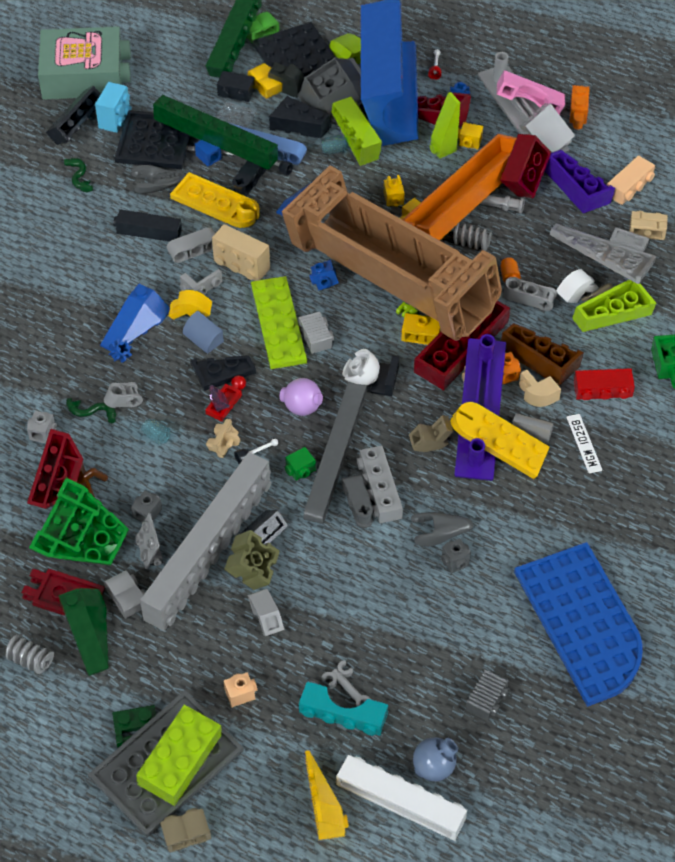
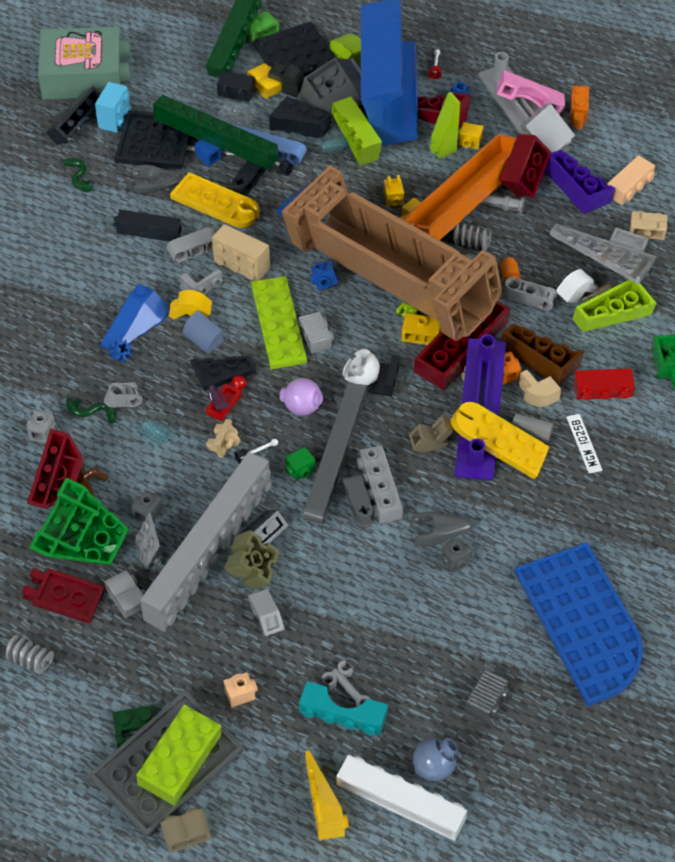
(88, 624): dark green wedge -> none

